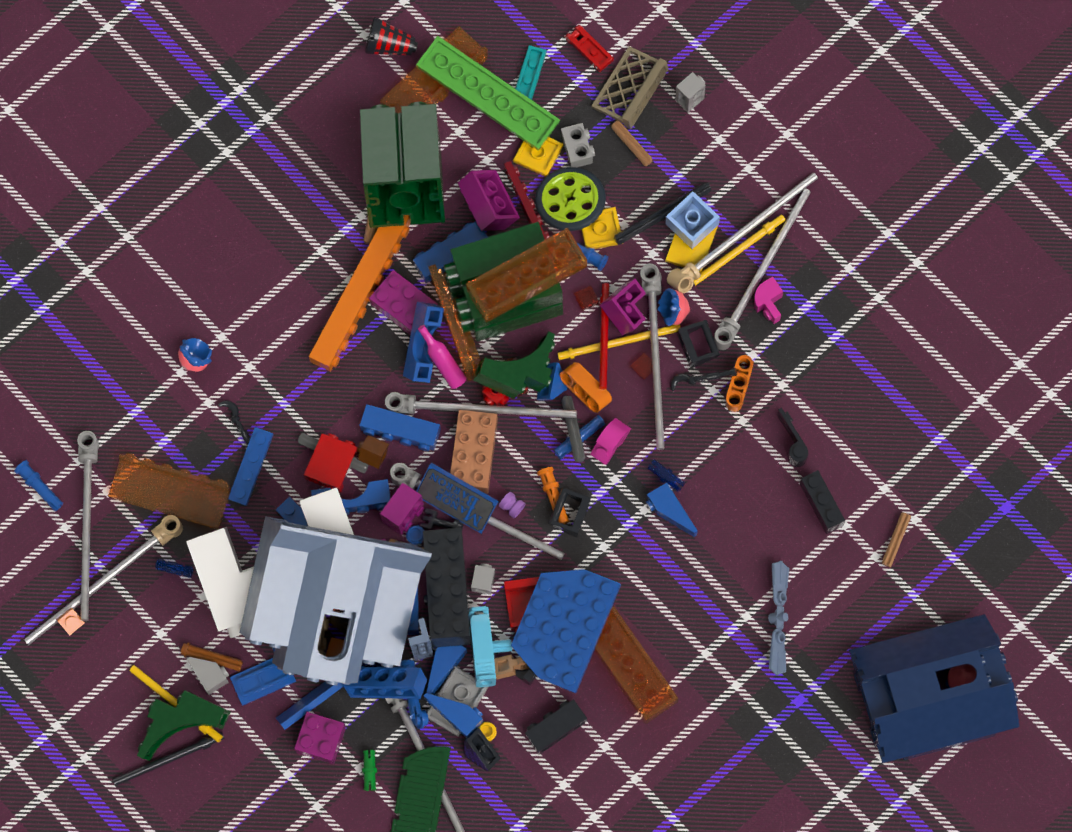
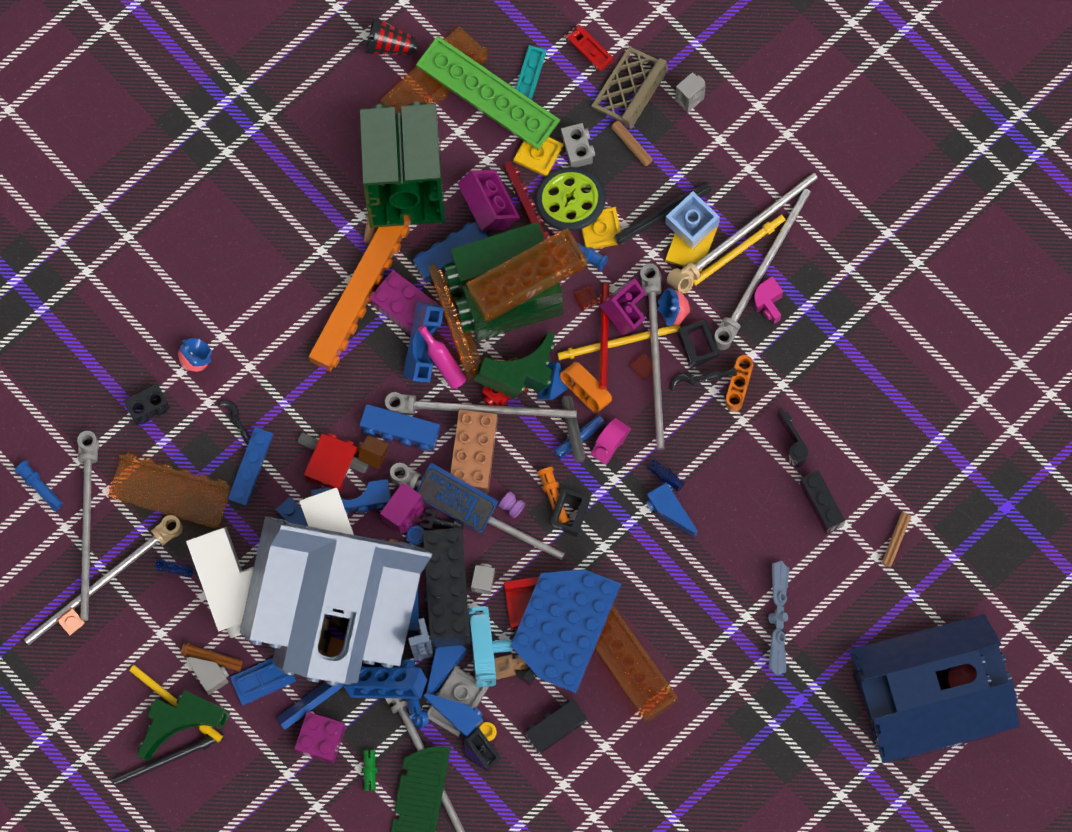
(144, 399): none -> black brick

